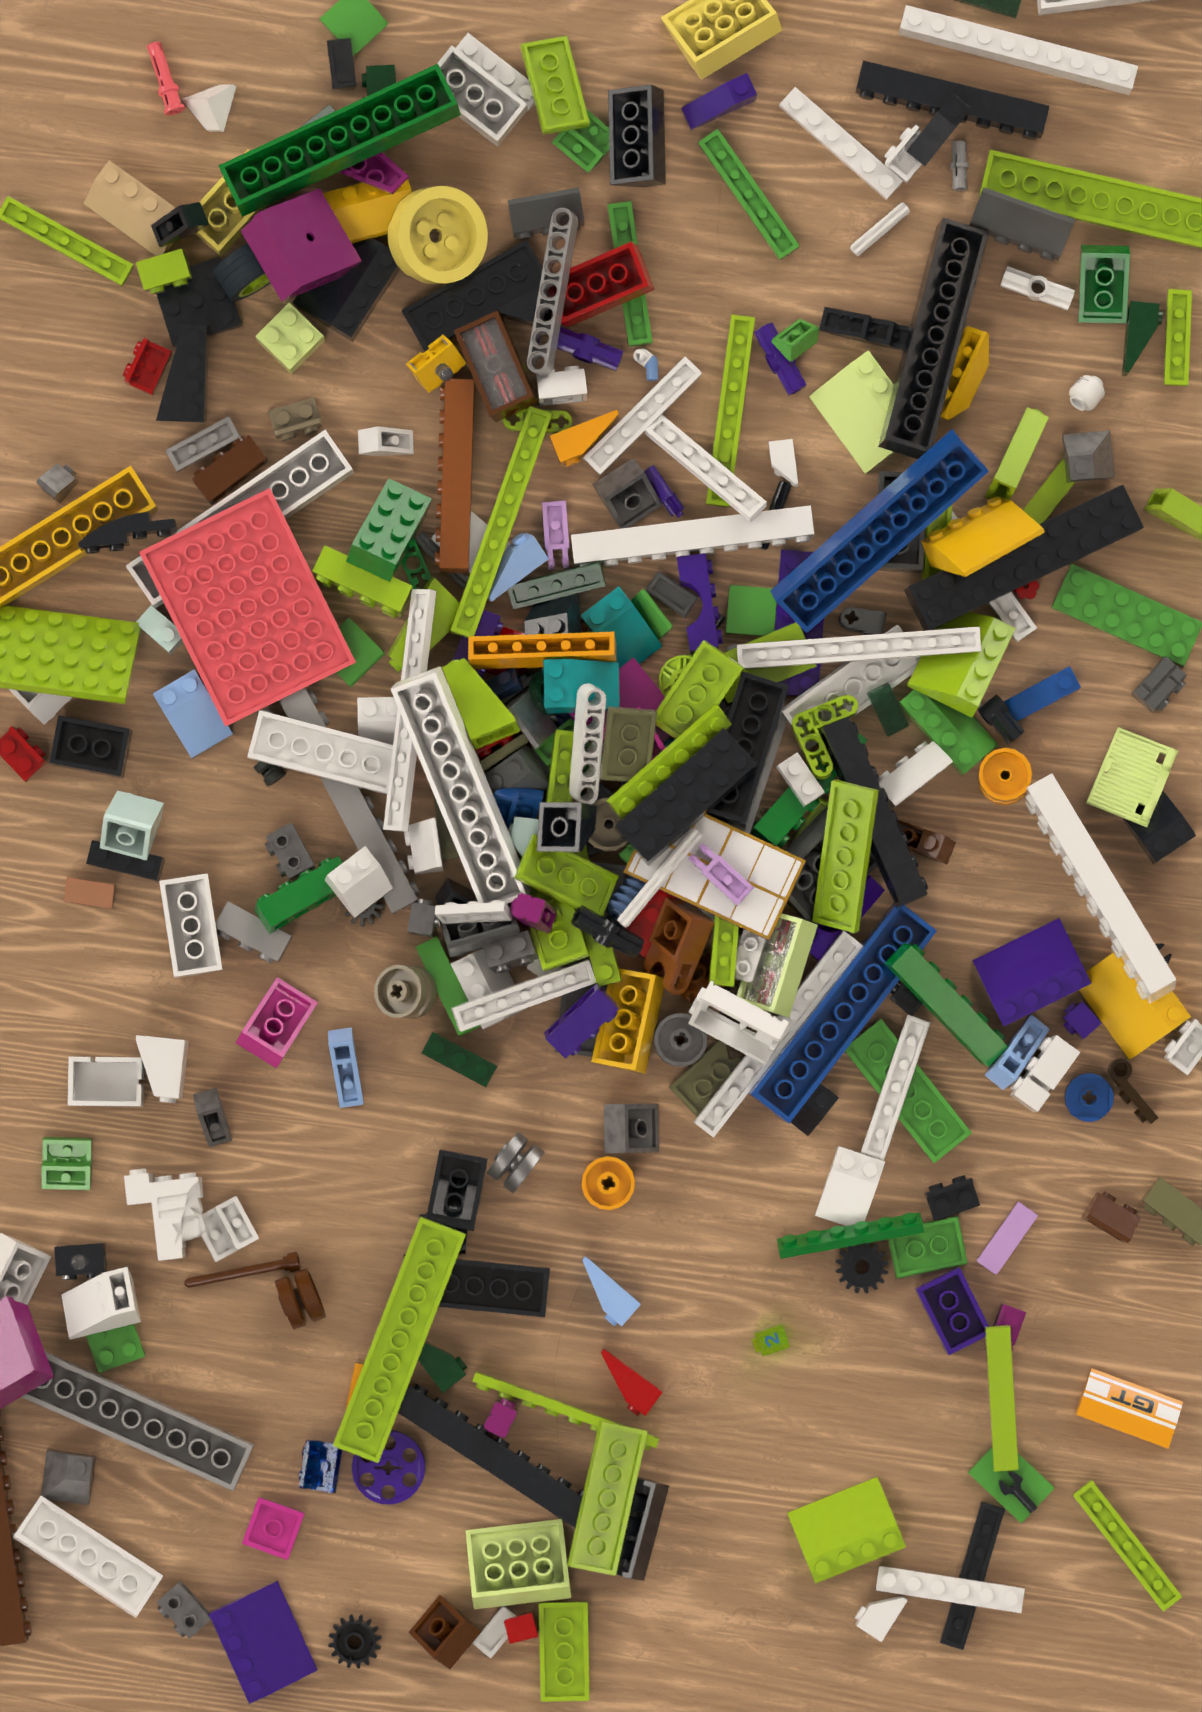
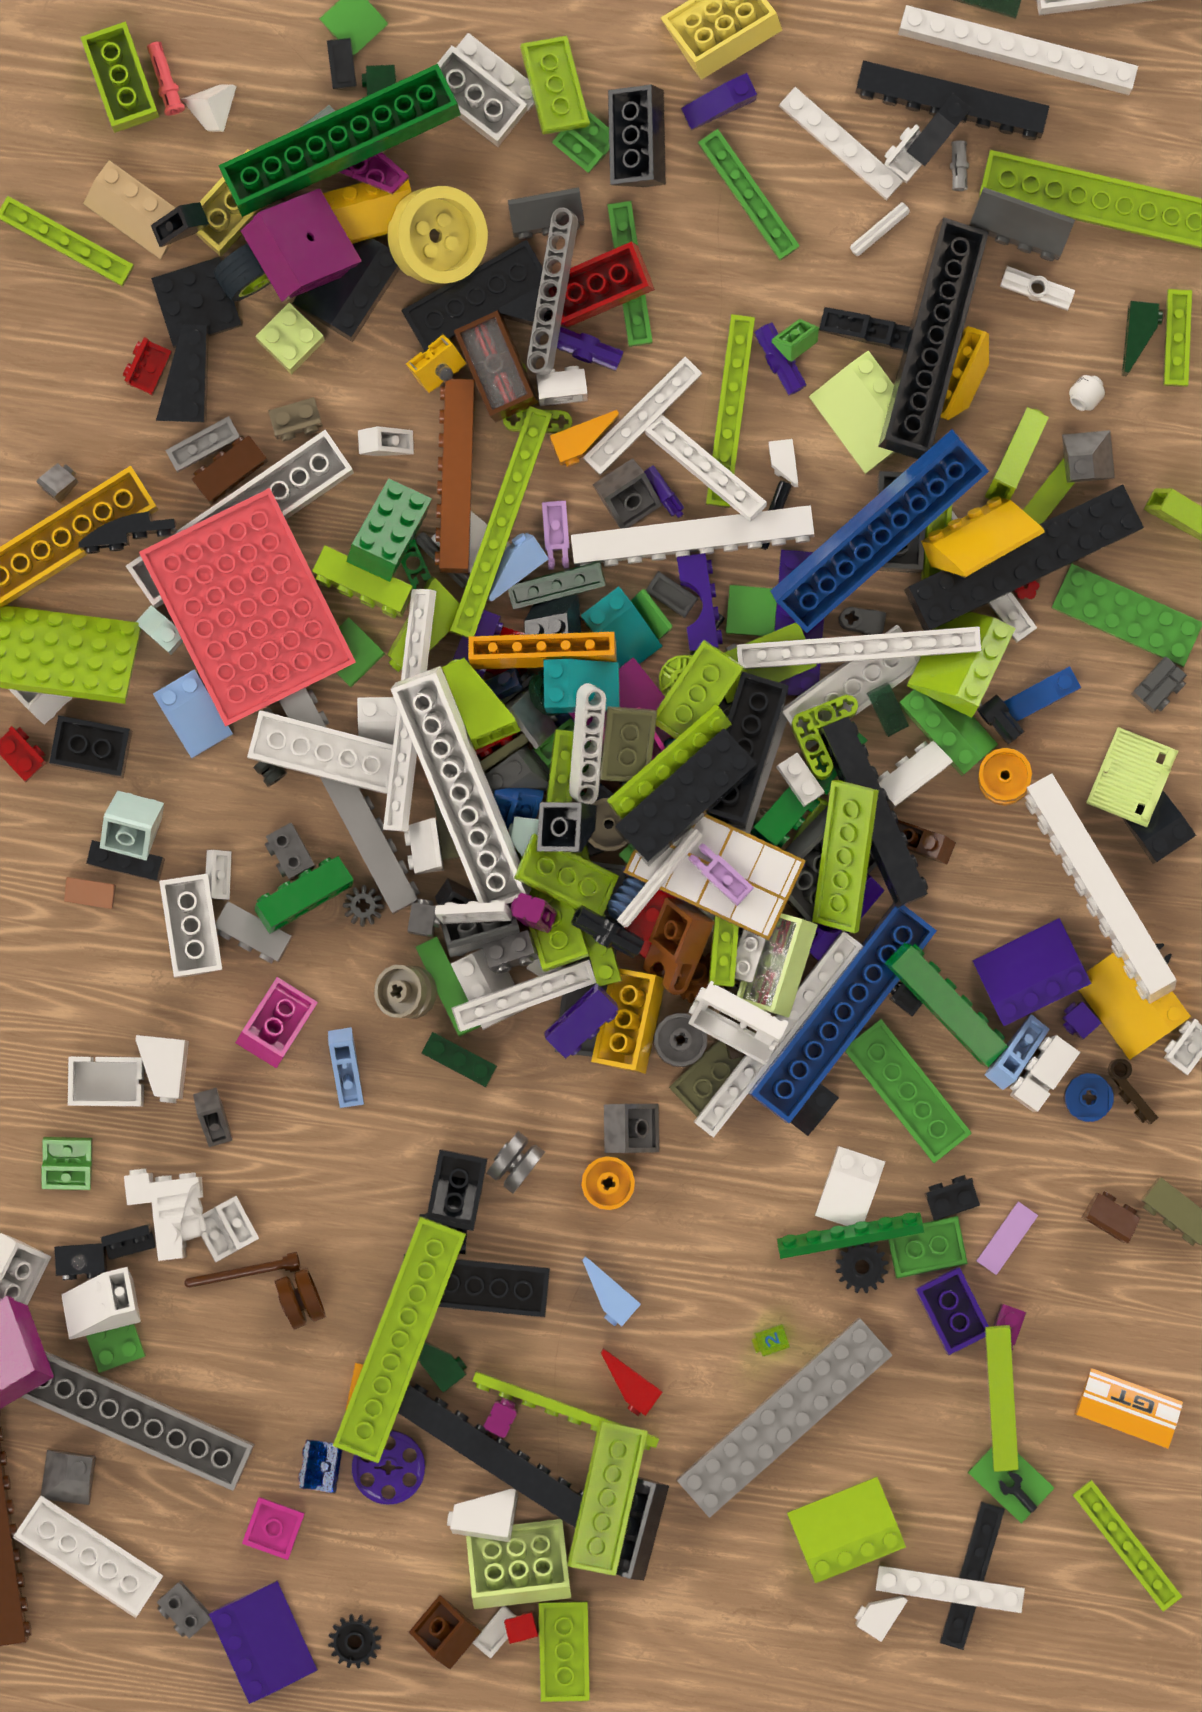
(119, 77): none -> lime brick
(129, 1241): none -> black bracket
(164, 271): lime slope -> none
(219, 873): none -> white plate
(359, 882): white slope -> none
(485, 1516): none -> white slope
(648, 361): arm -> none
(784, 1417): none -> light grey brick
(895, 1087): white tile -> none
(1103, 283): green slope -> none

